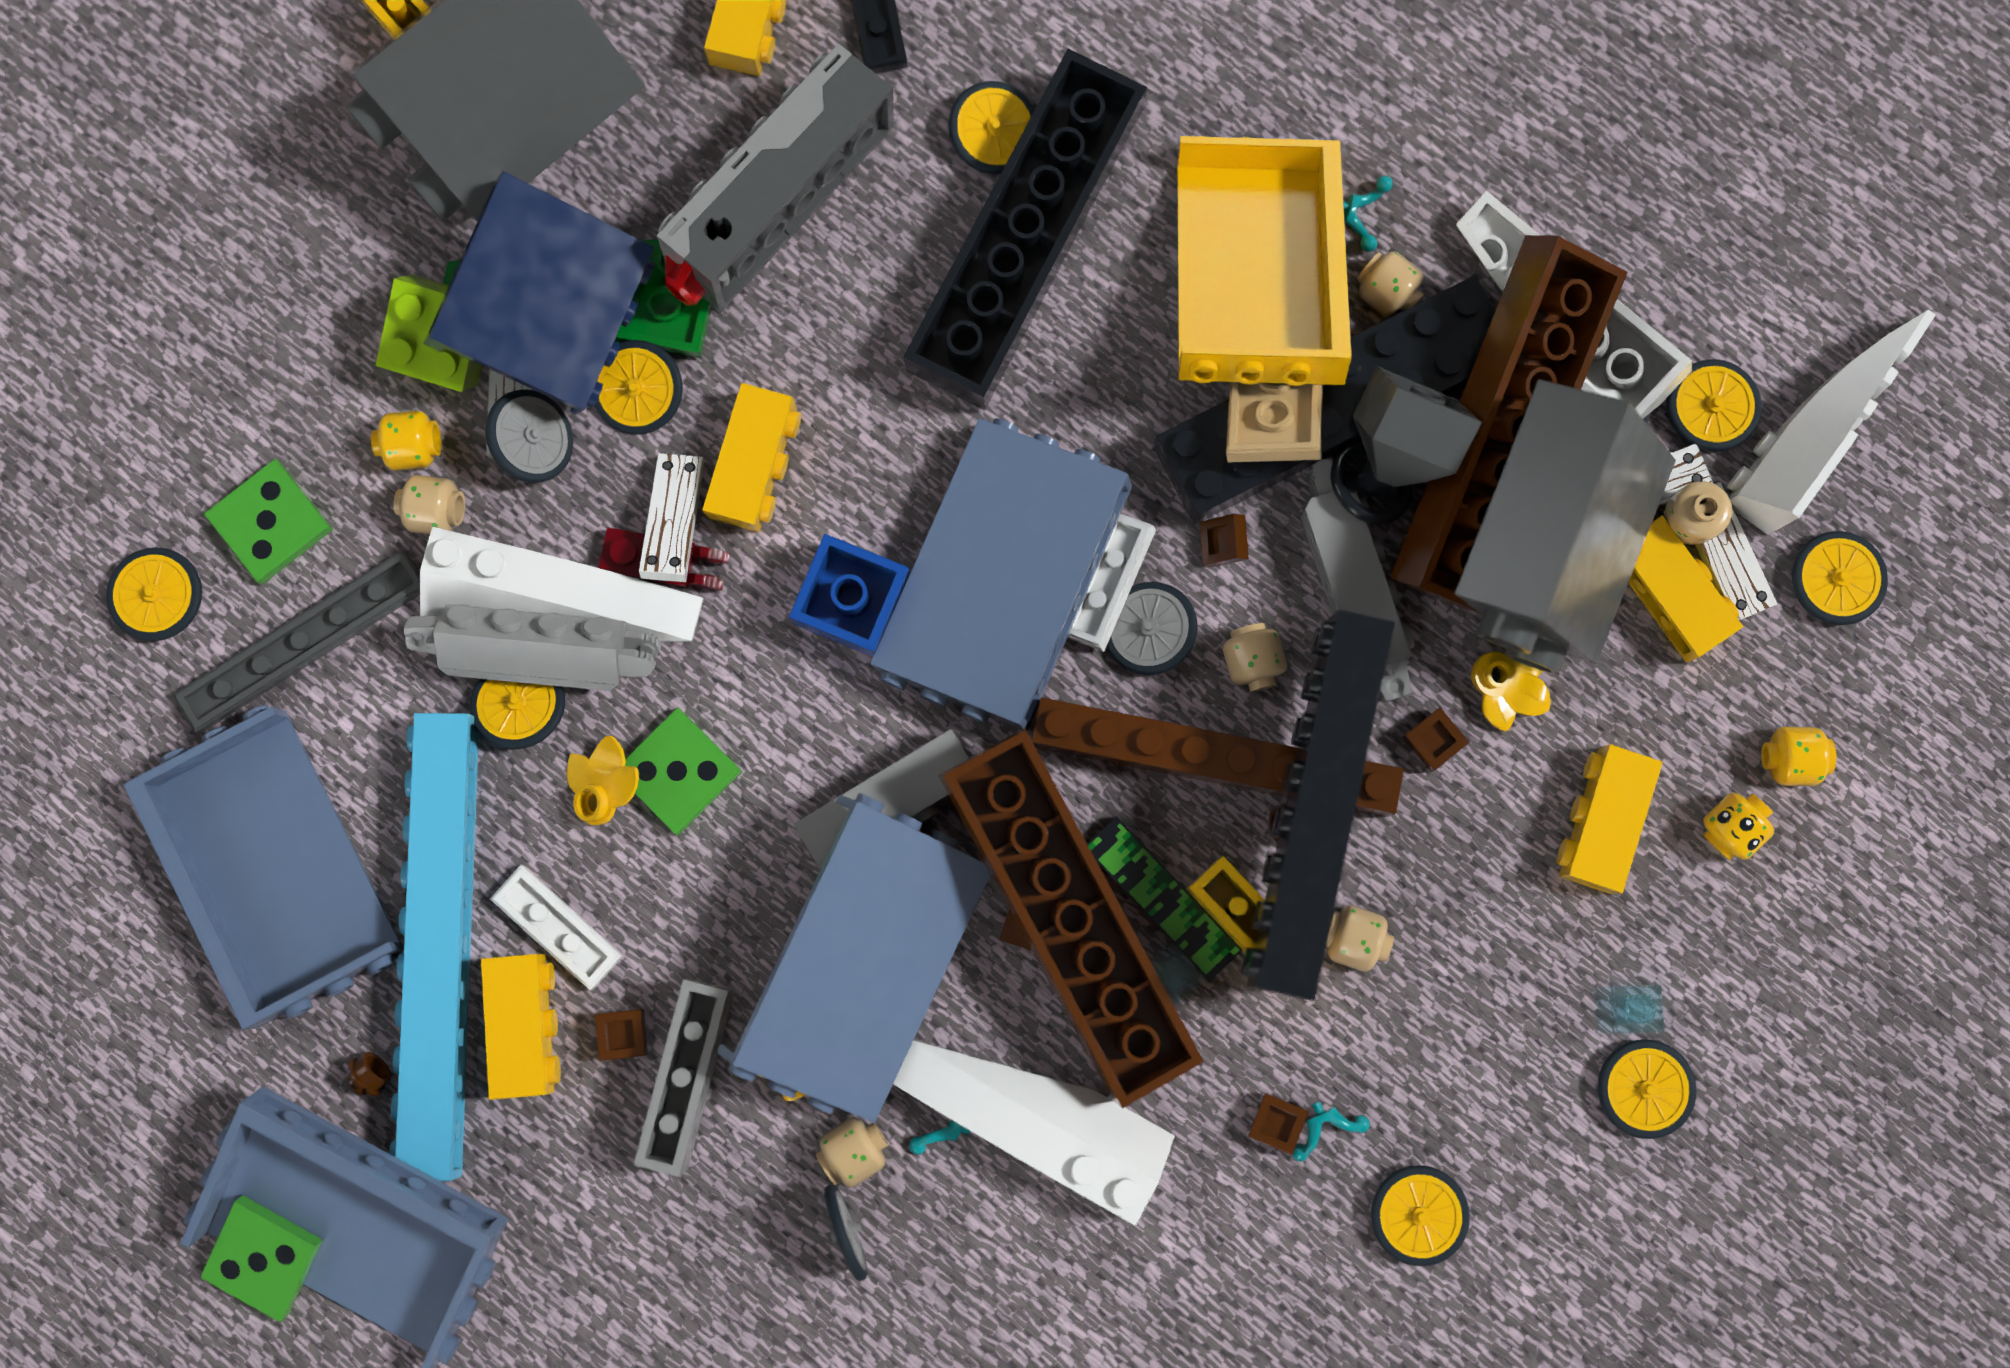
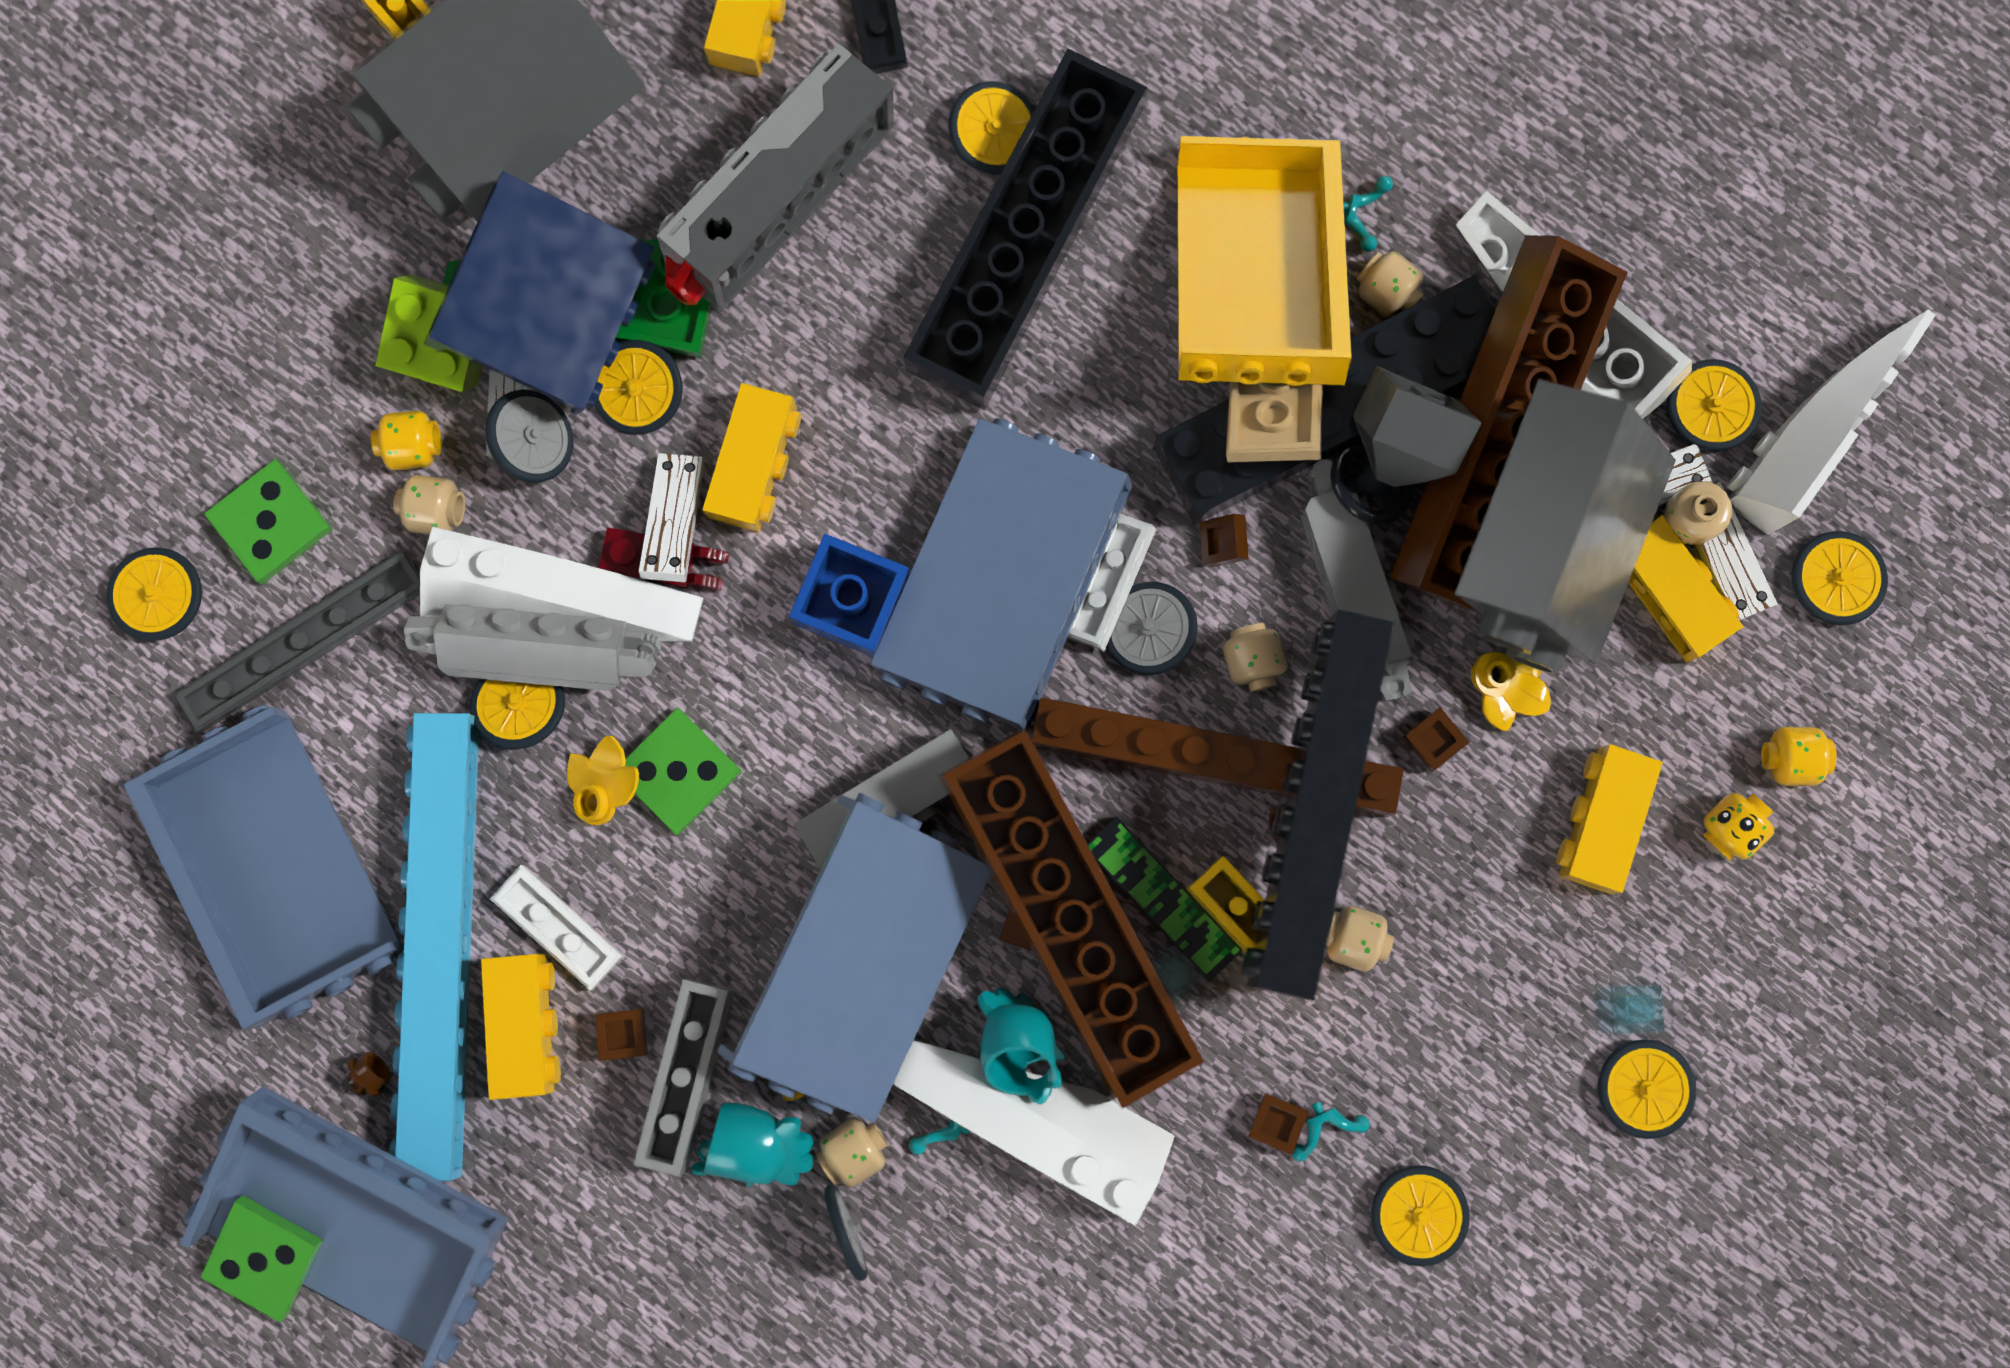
(755, 1147): none -> teal piece
(1015, 1038): none -> teal piece

